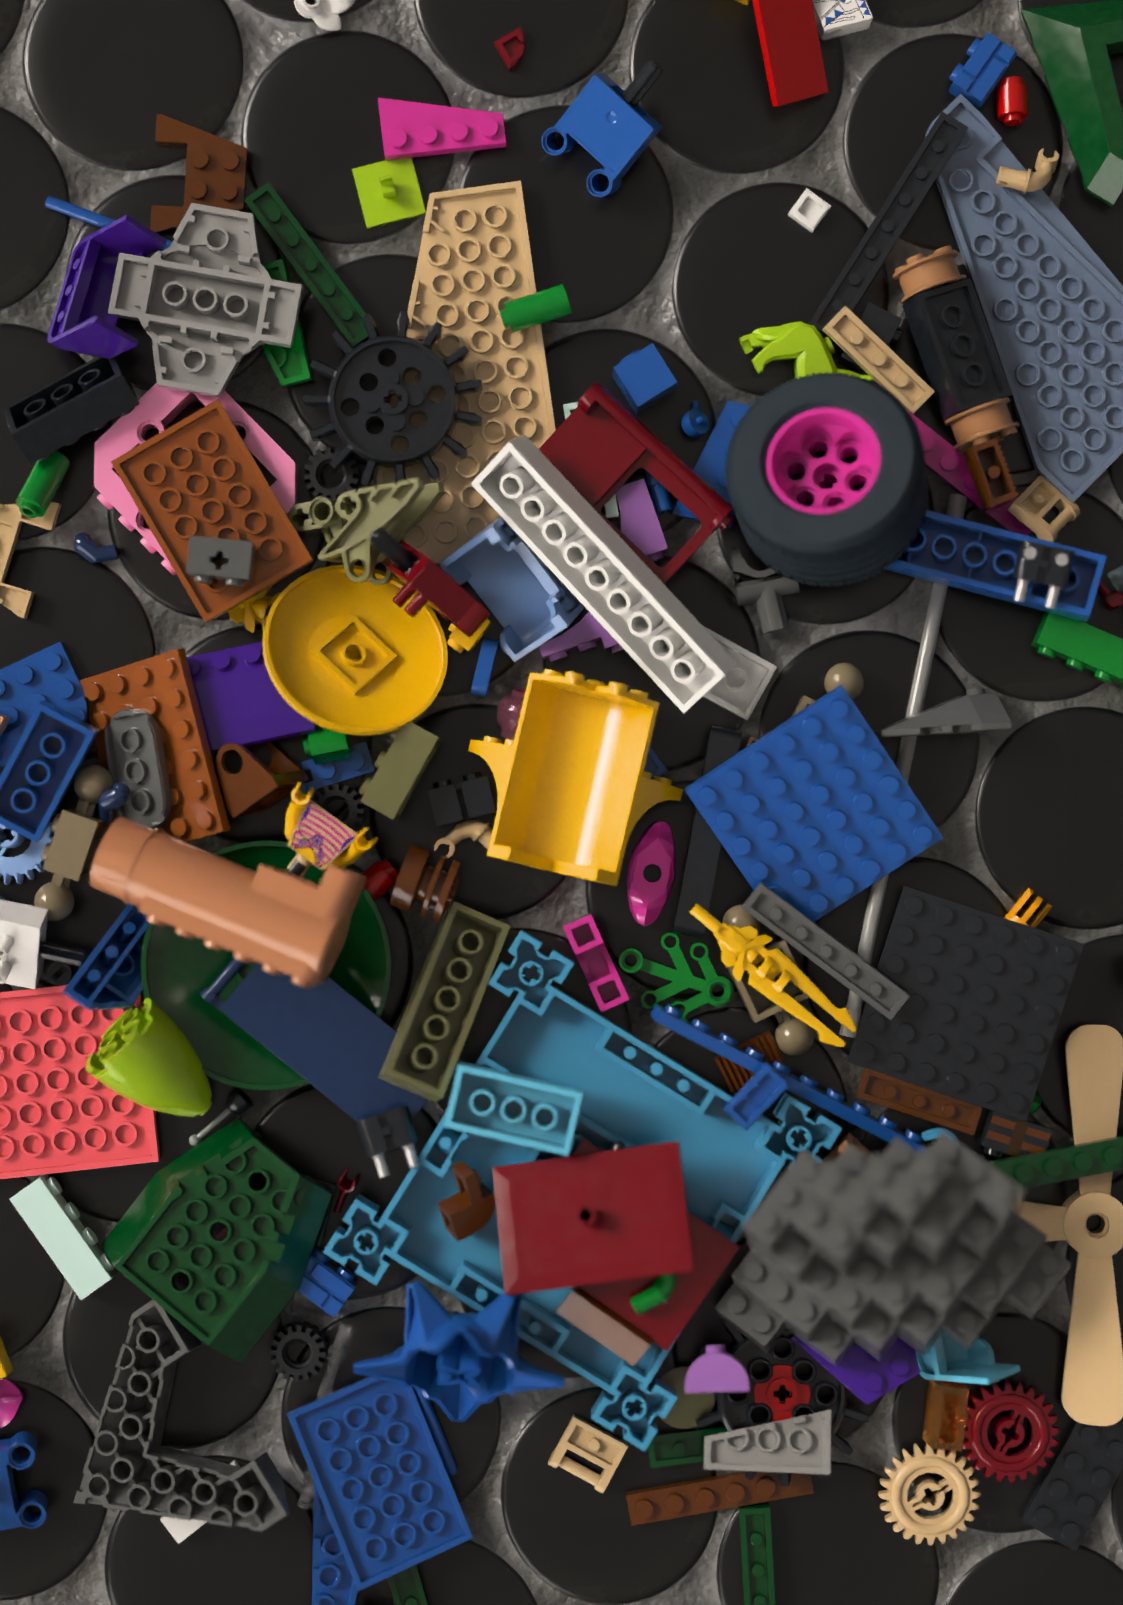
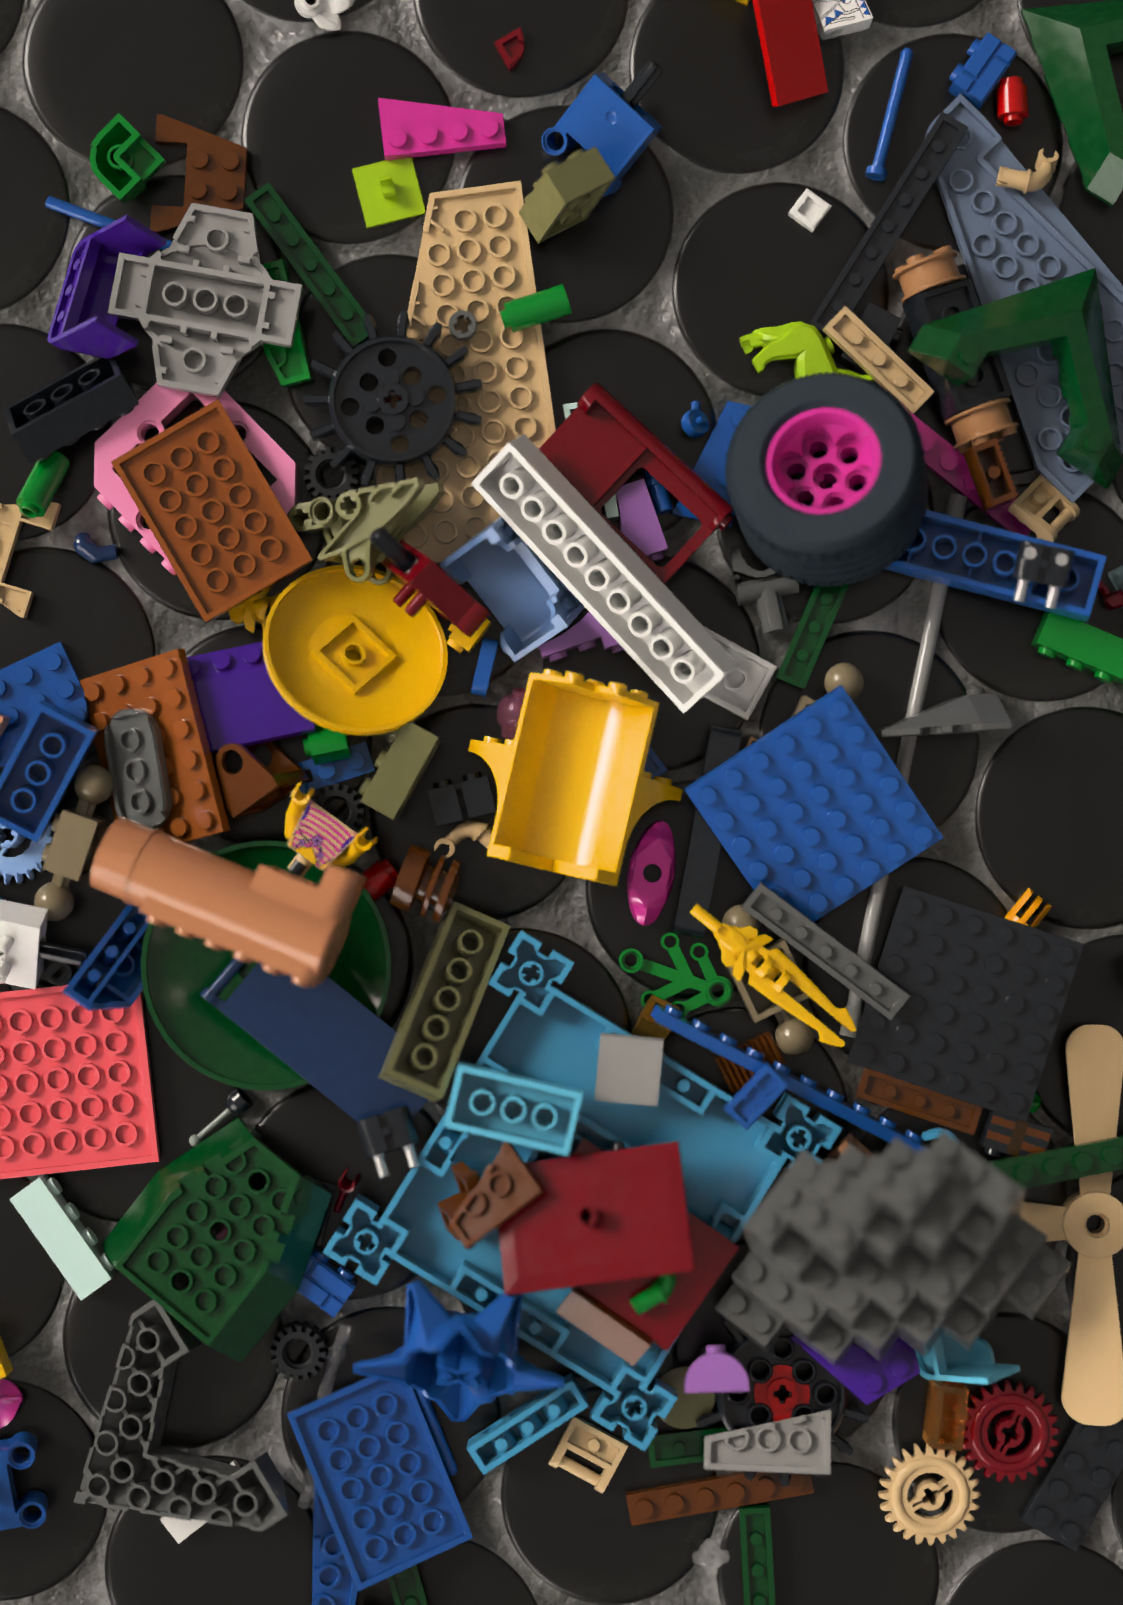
(111, 800): dark blue arm -> none
(123, 159): none -> green brick
(152, 1063): lime cylinder -> none
(205, 550): dark grey brick -> none
(454, 323): none -> dark grey bush
(497, 1197): none -> reddish brown wing
(526, 1424): none -> dark azure brick
(566, 193): none -> olive brick
(595, 962): dark pink arch -> none
(629, 1069): none -> light grey slope
(644, 378): blue head -> none
(646, 1025): none -> pearl gold brick
(707, 1548): none -> clear plate
(810, 635): none -> dark green plate
(876, 170): none -> blue bar
(1054, 314): none -> dark green wedge

